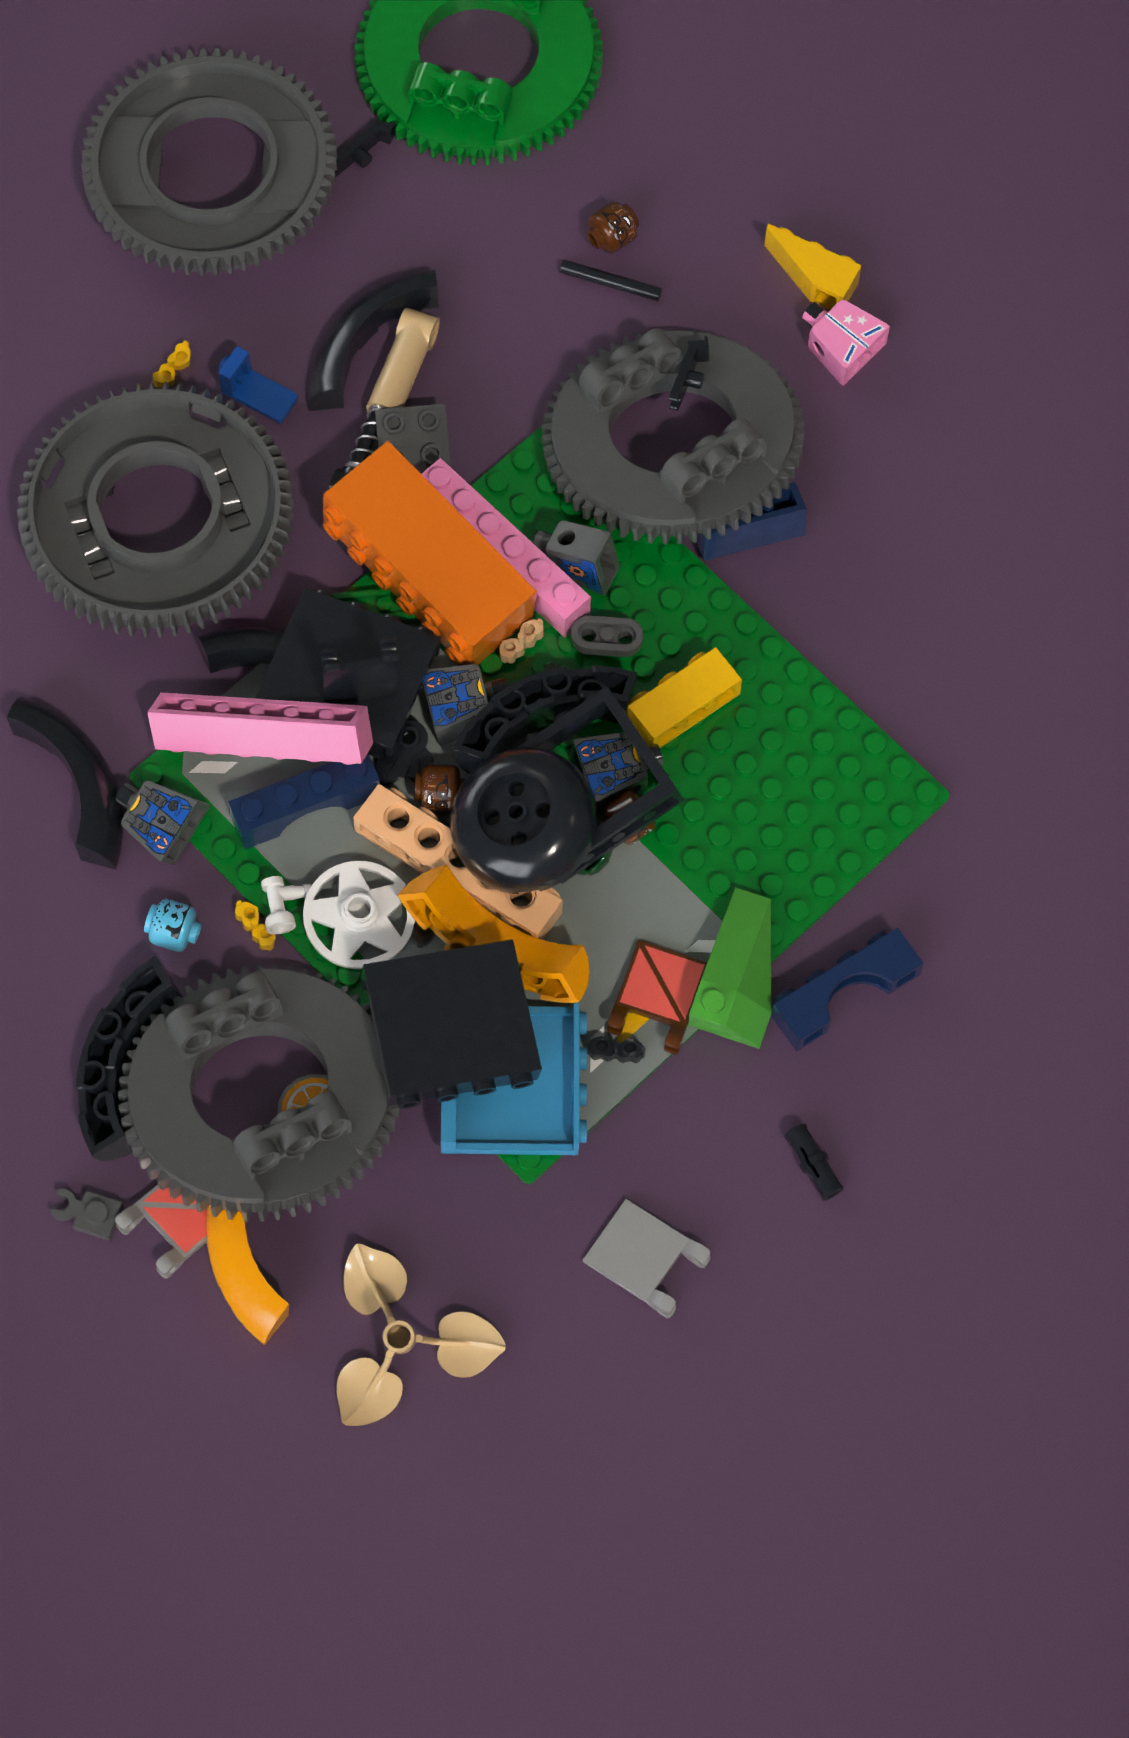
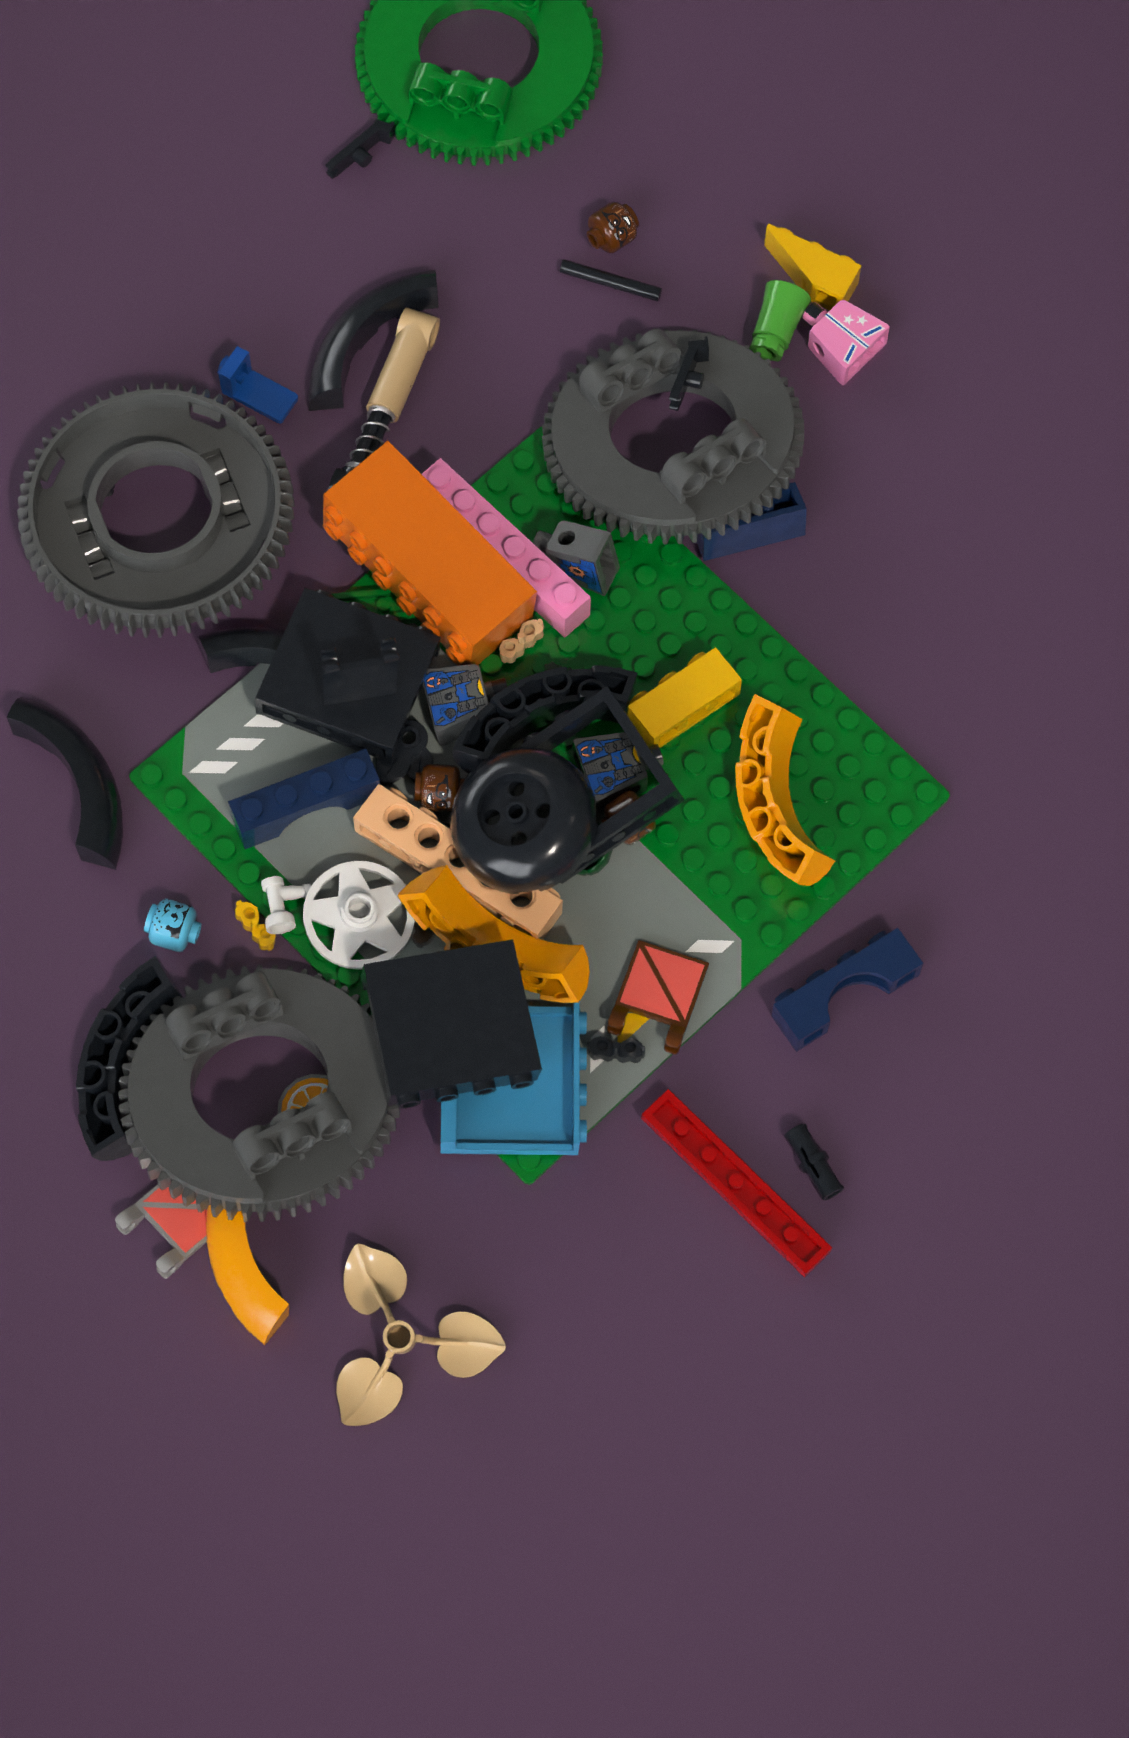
(92, 1215): dark grey plate -> none
(127, 153): dark grey piece -> none
(160, 818): torso -> none
(176, 361): yellow piece -> none
(261, 728): bright pink brick -> none
(416, 433): dark grey hinge -> none
(606, 633): dark grey plate -> none
(640, 1252): light grey flag -> none
(736, 1183): none -> red plate
(737, 978): bright green wedge -> none
(765, 793): none -> light orange brick
(778, 318): none -> bright green plant

